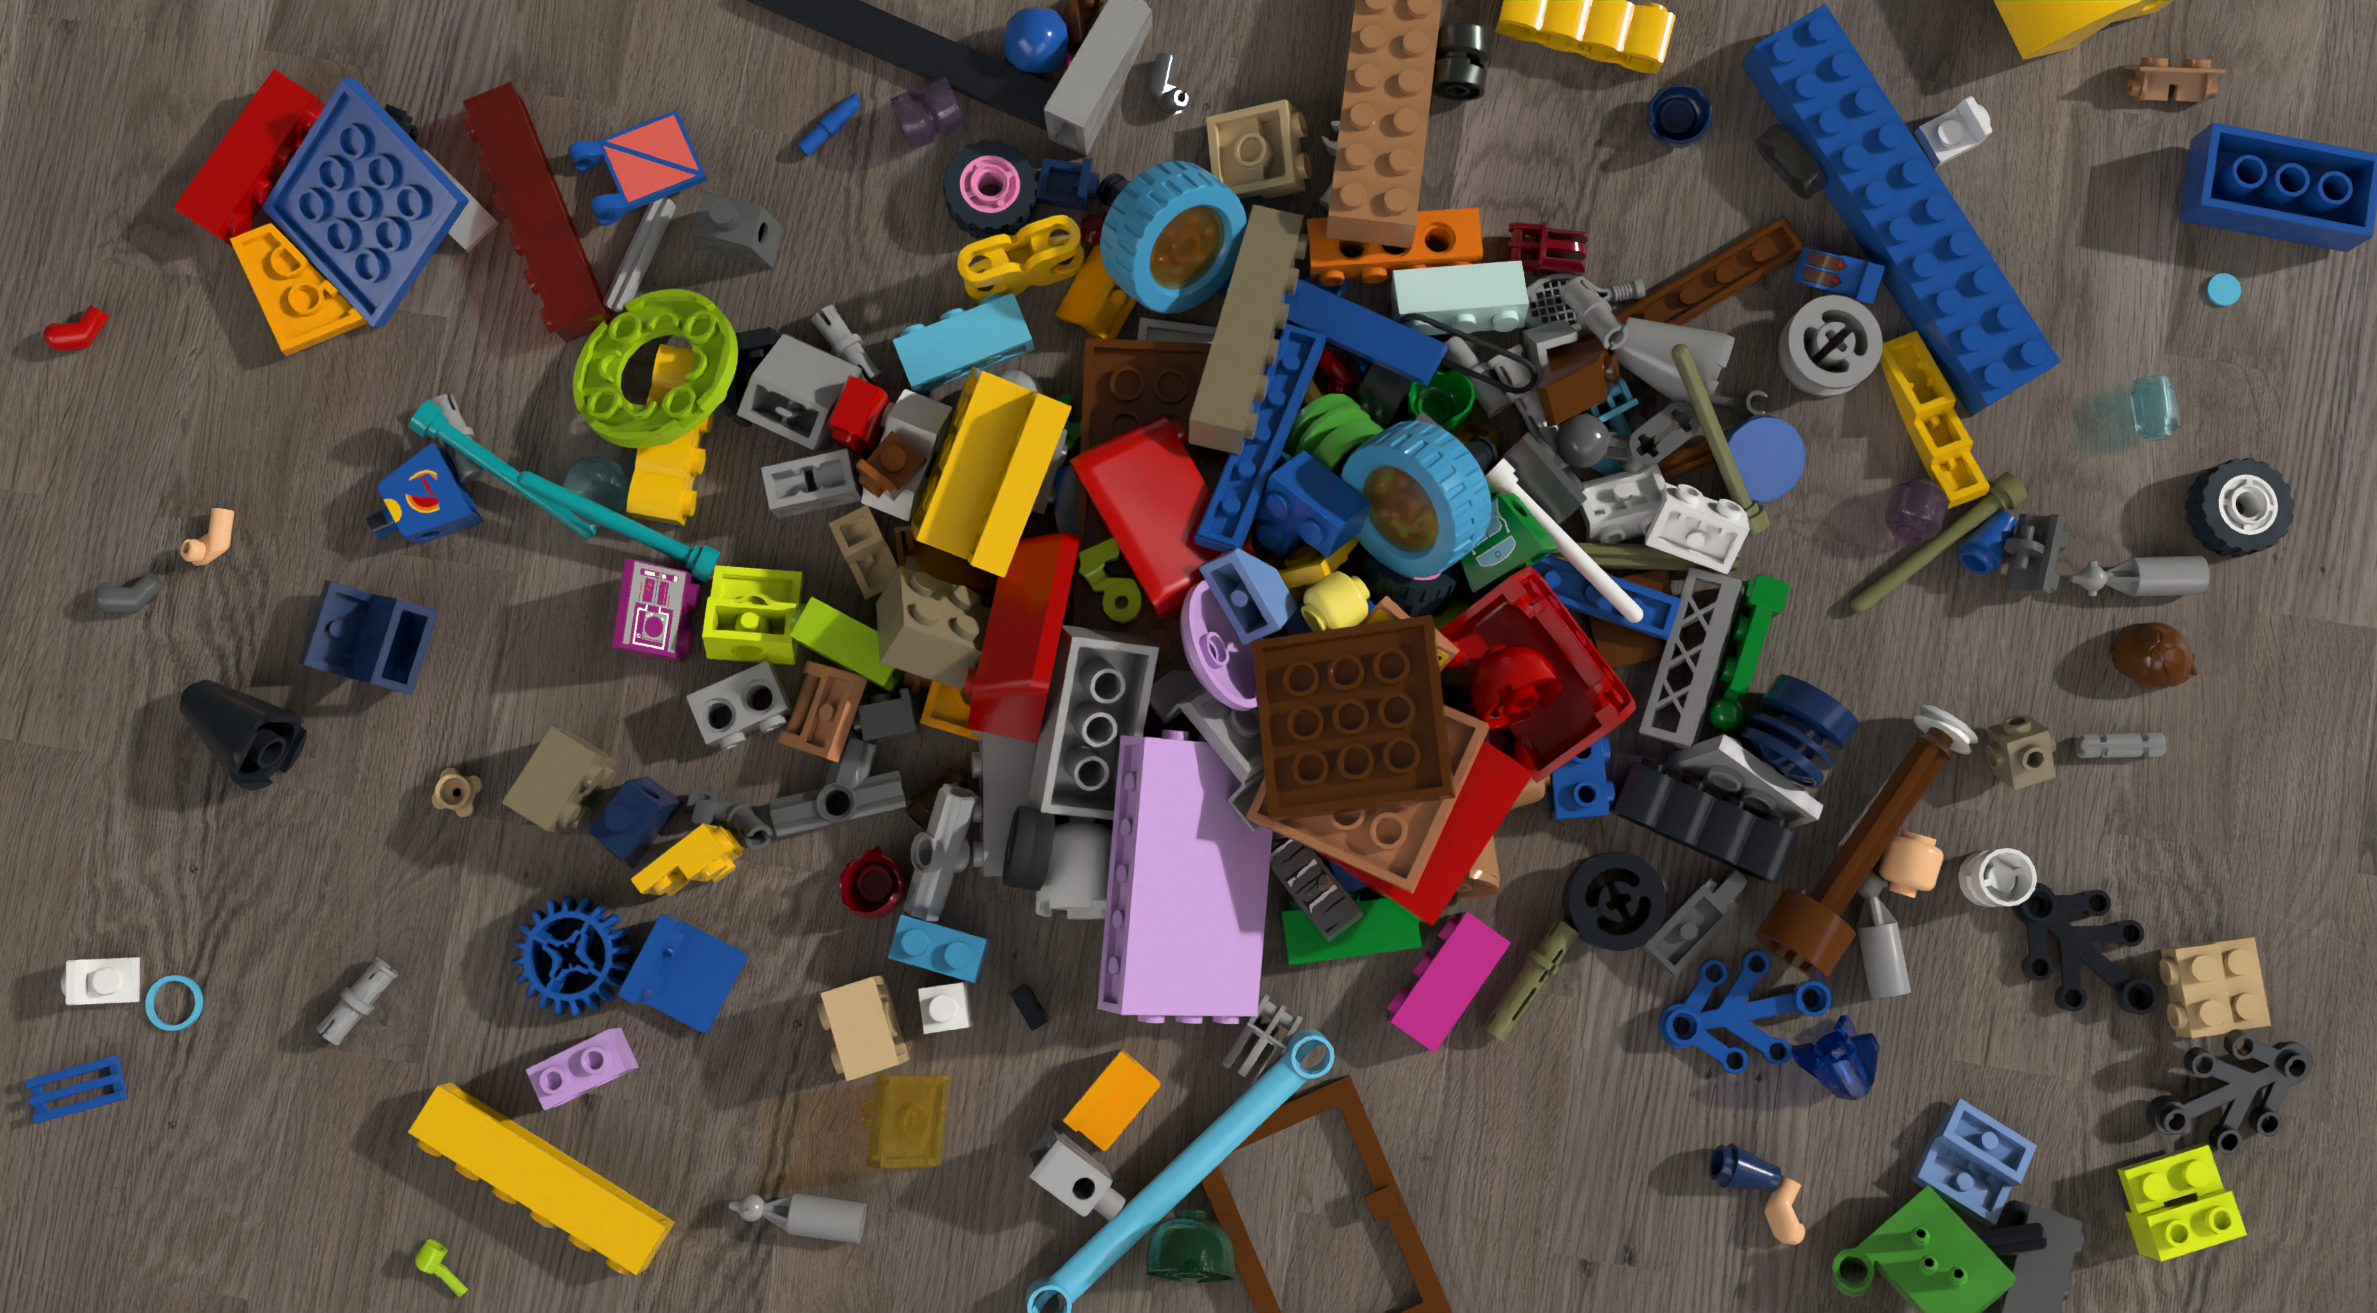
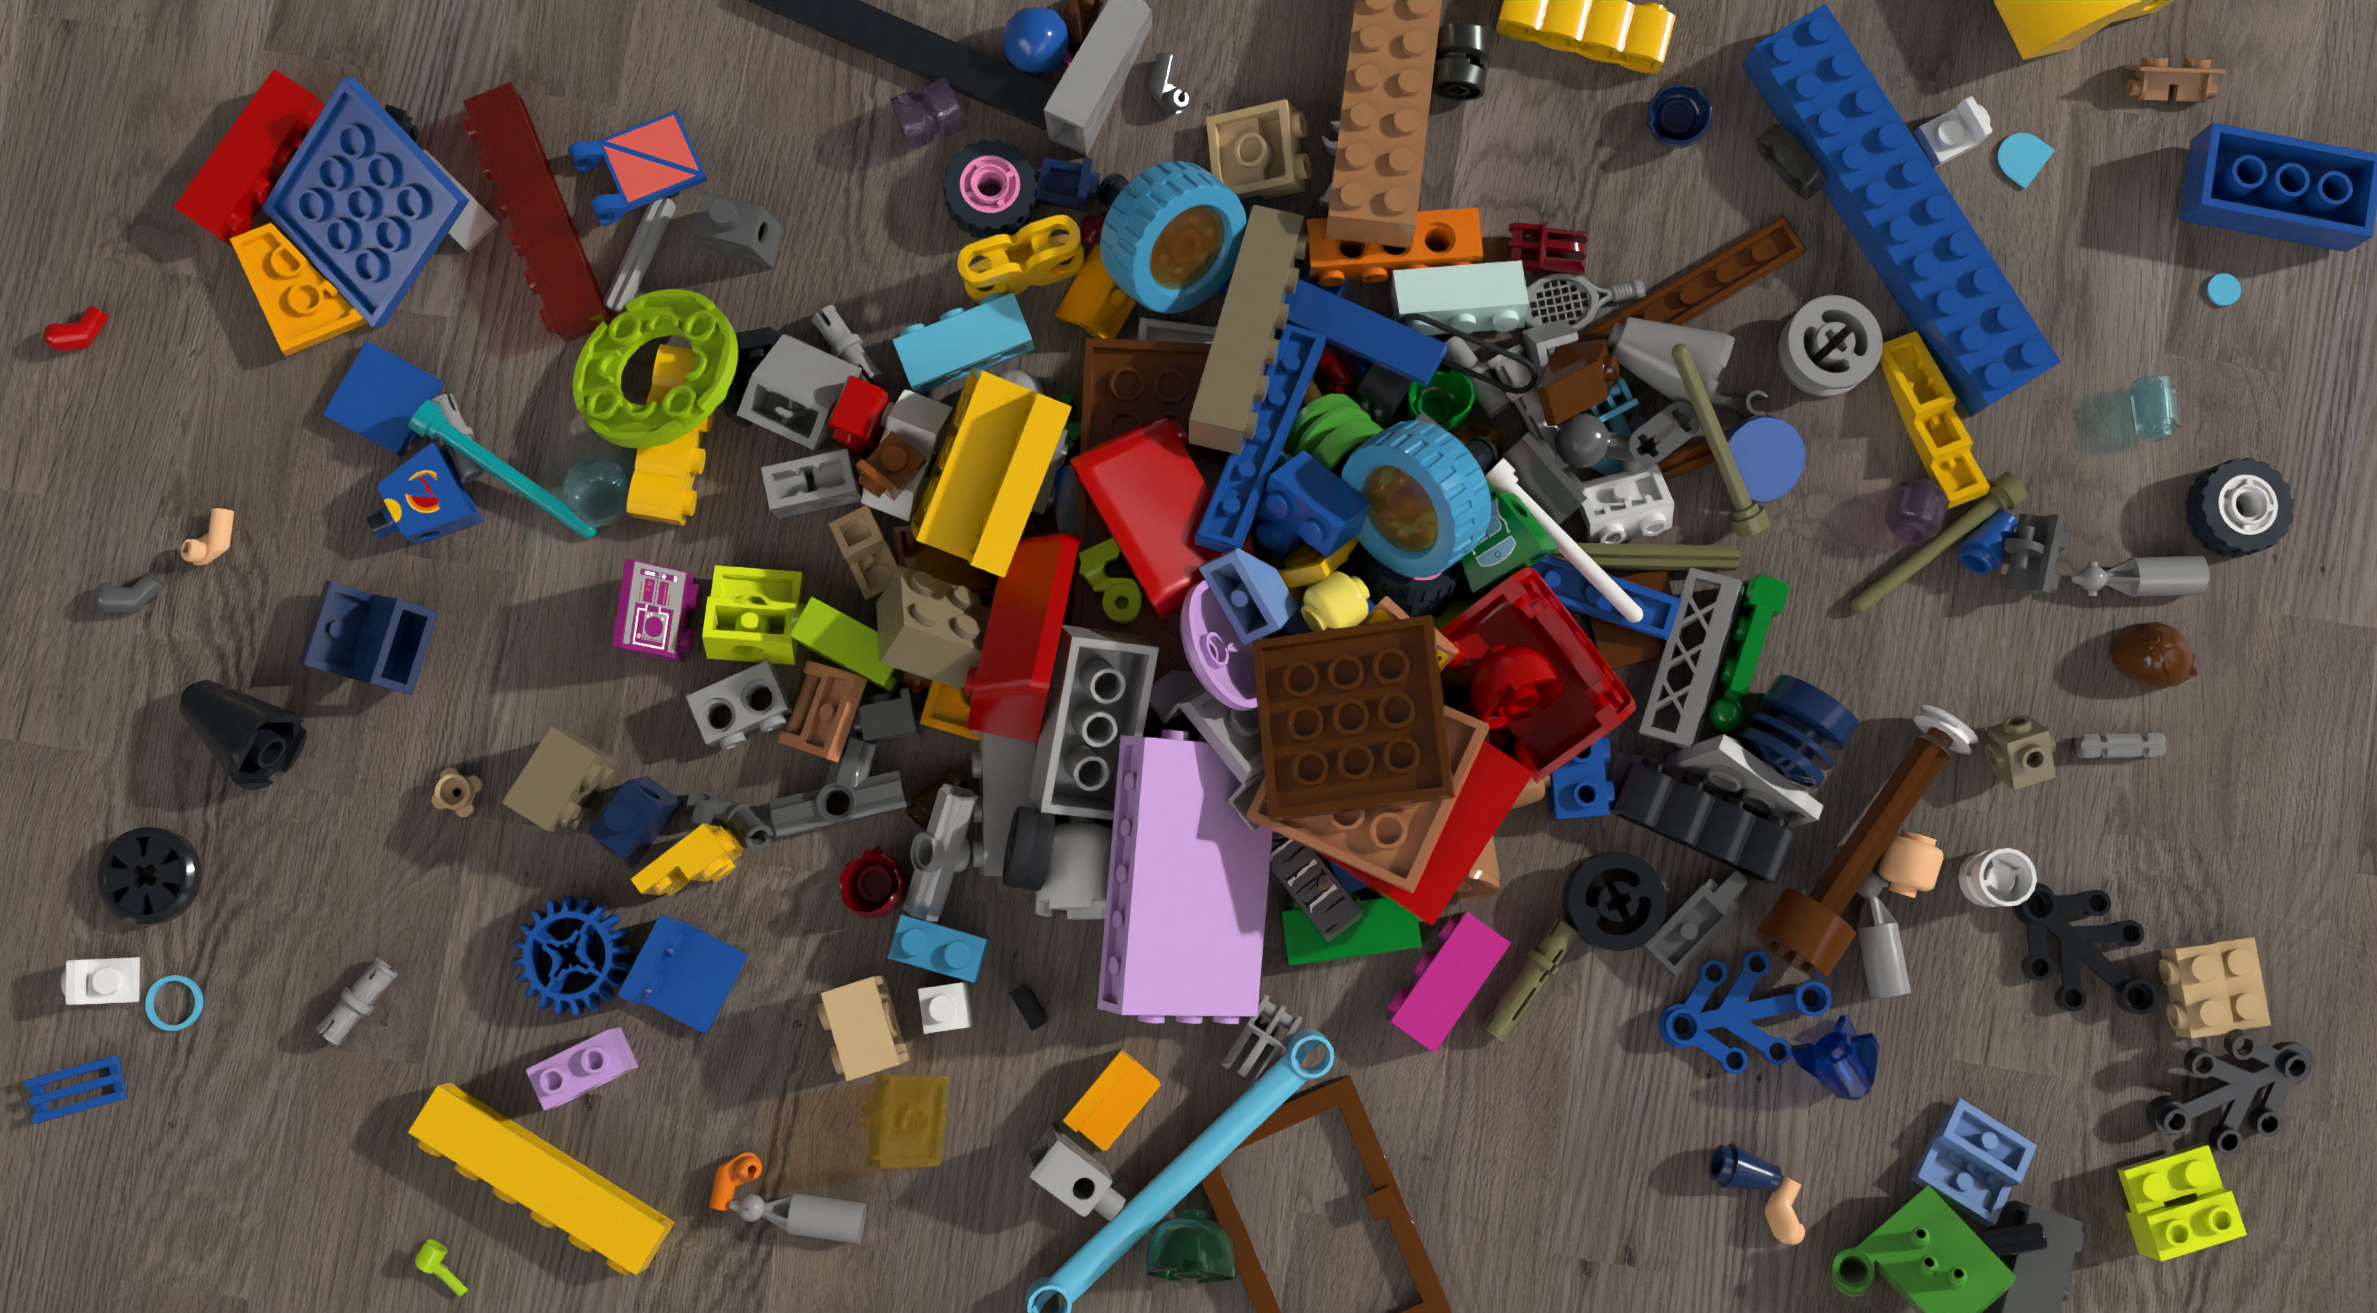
(121, 876): none -> black wheel
(382, 397): none -> blue tile
(697, 559): teal piece -> none
(732, 1174): none -> orange arm
(829, 125): blue piece -> none
(1594, 314): light grey pin -> none
(1698, 527): white bracket -> none
(1839, 274): blue leg -> none
(2023, 157): none -> medium azure piece

